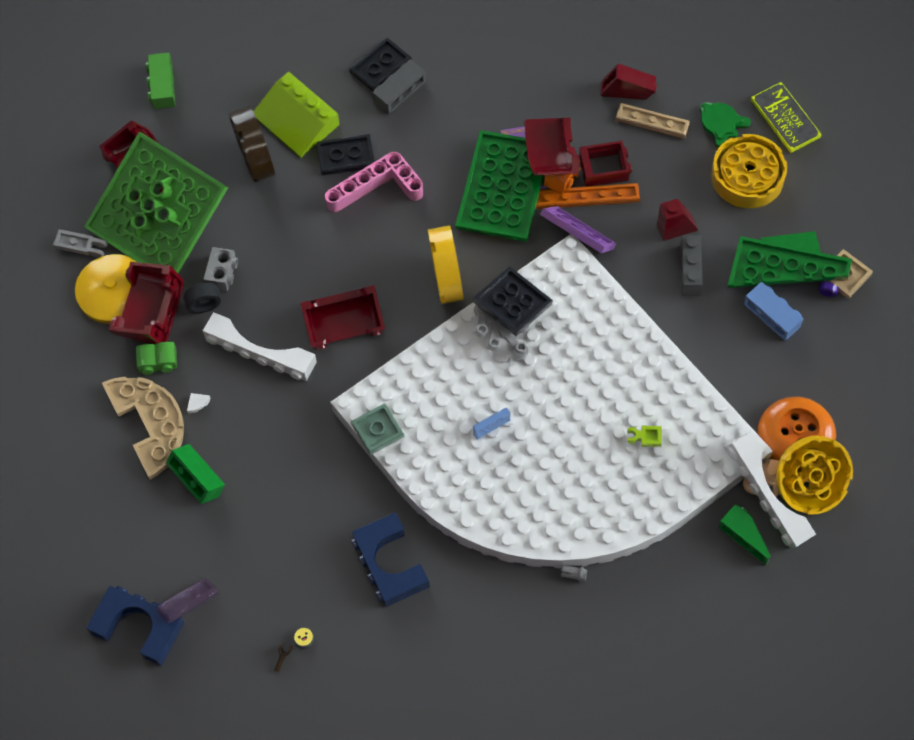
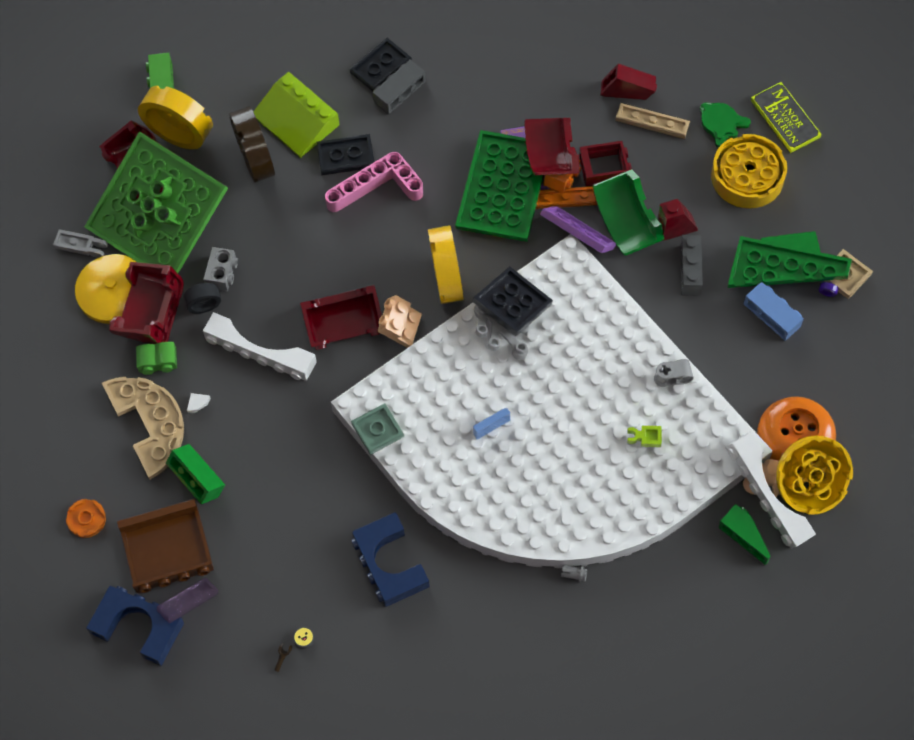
(86, 518): none -> orange tile
(165, 546): none -> reddish brown panel
(175, 117): none -> yellow brick
(399, 321): none -> light nougat plate
(625, 214): none -> green panel
(674, 372): none -> light grey piece

